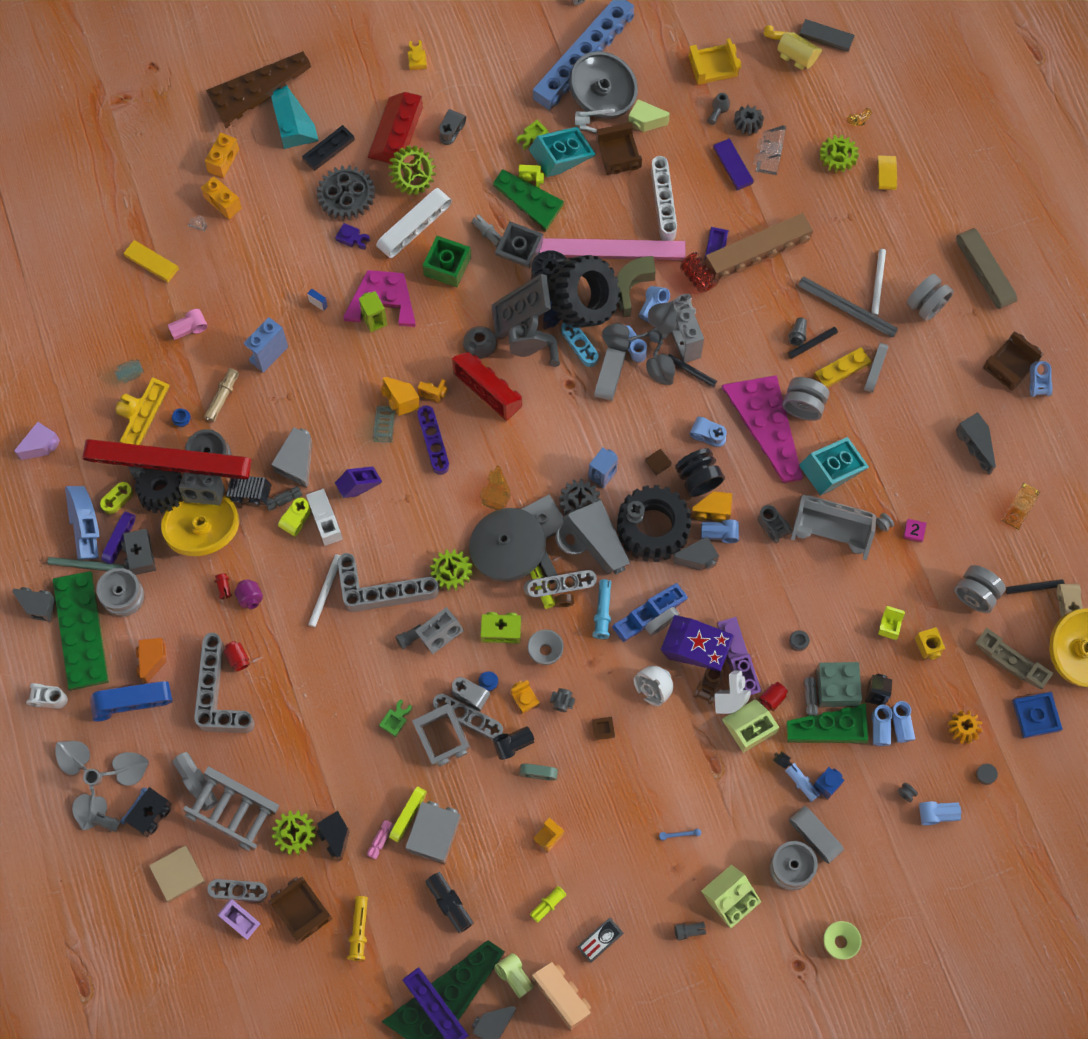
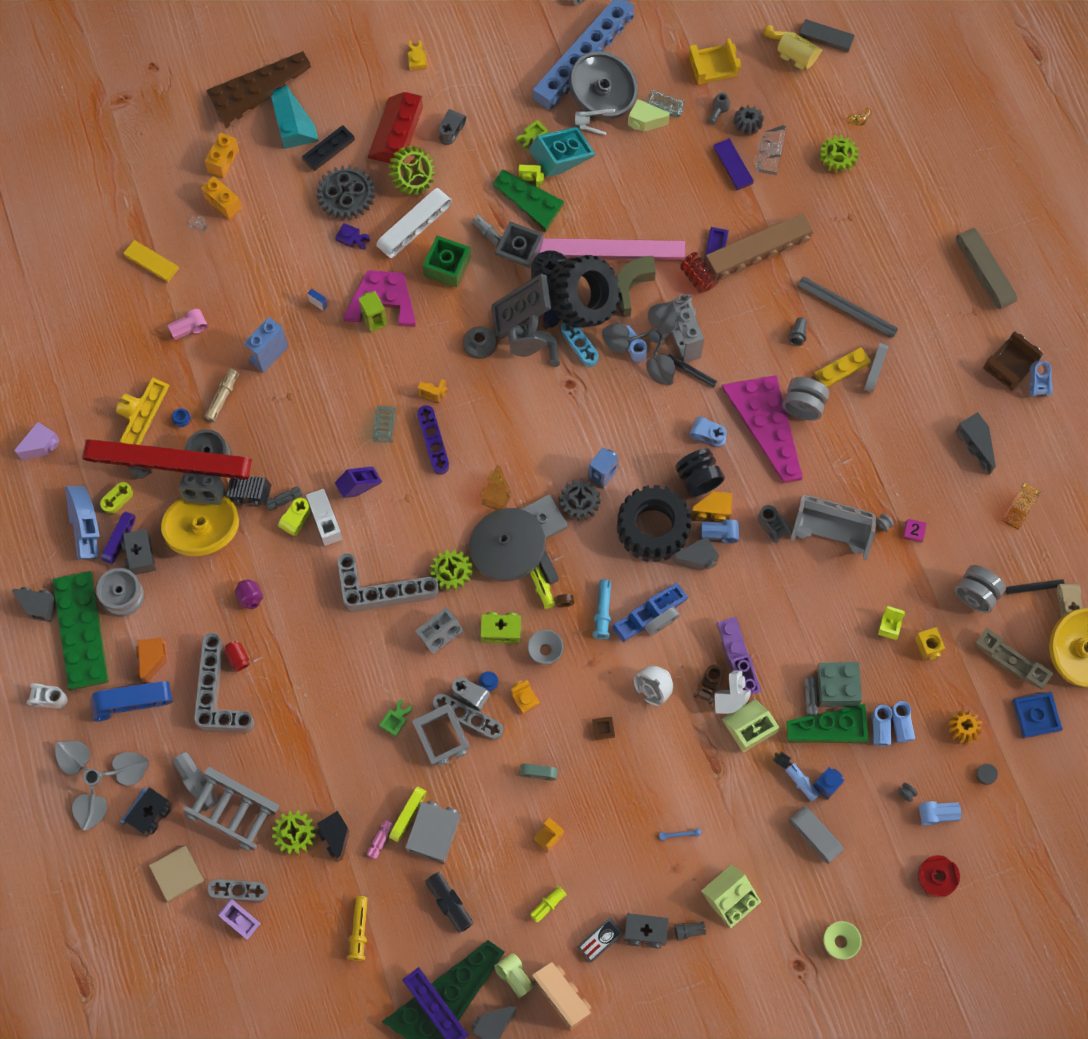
(83, 564): sand green bar -> none
(106, 822): dark grey pin -> none
(129, 371): clear light blue brick -> none
(158, 499): black tyre -> none
(223, 585): red pin -> none
(295, 457): light grey slope -> none
(300, 909): reddish brown panel -> none
(324, 592): white bar -> none
(401, 395): light orange slope -> none
(406, 638): dark grey pin -> none
(486, 385): red slope -> none
(507, 744): black piece -> none
(560, 583): light grey beam -> none
(562, 700): dark grey gear -> none
(574, 549): light grey piece -> none
(598, 536): slope -> none
(610, 374): light grey beam -> none
(618, 148): reddish brown panel -> none
(637, 507): dark grey bush -> none
(654, 296): light blue piece -> none
(656, 925): none -> dark grey brick
(658, 462): reddish brown tile -> none
(663, 191): white beam -> none
(666, 99): none -> clear light blue slope
(696, 643): dark purple slope -> none
(773, 696): red brick -> none
(799, 640): dark grey tile -> none
(803, 859): light grey wheel -> none
(813, 342): black bar -> none
(833, 465): teal slope -> none
(878, 282): white bar -> none
(879, 689): black slope -> none
(887, 172): yellow slope -> none
(930, 297): light grey wheel -> none
(944, 866): none -> red plate

